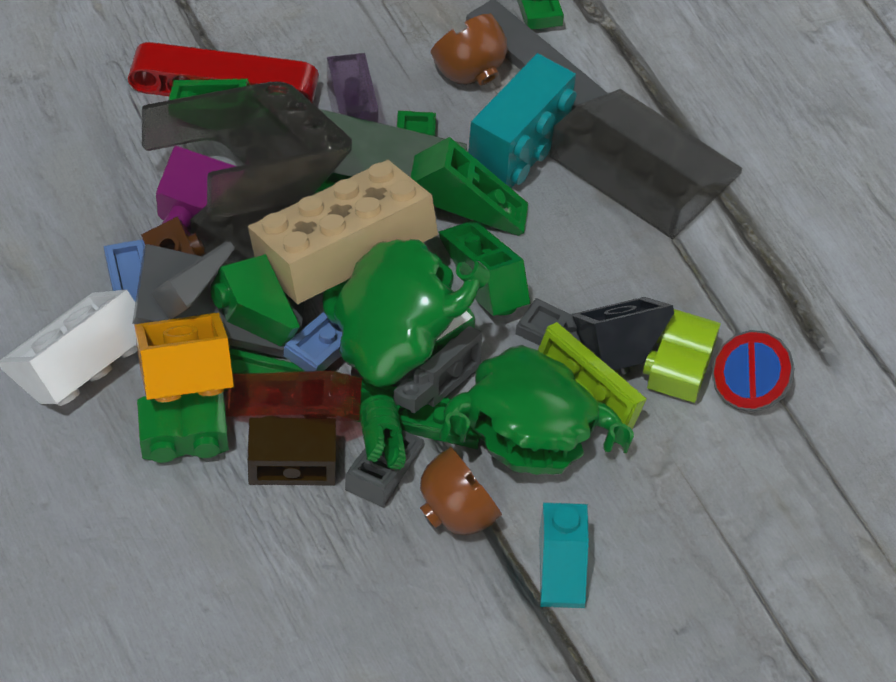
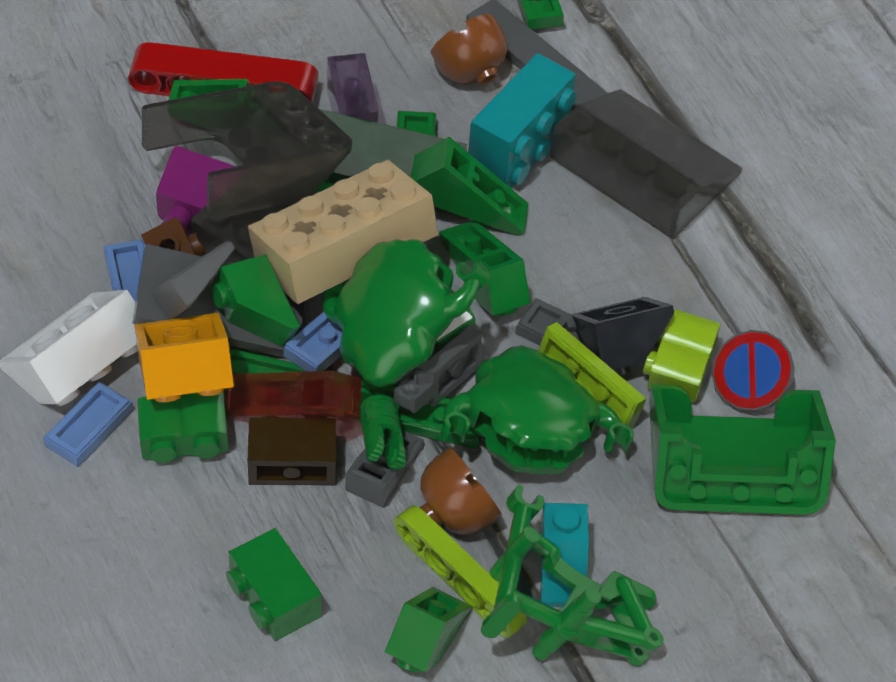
(88, 424): none -> medium blue tile
(274, 584): none -> green brick
(426, 629): none -> green slope
(452, 564): none -> lime beam
(574, 619): none -> green piece
(741, 461): none -> green windscreen

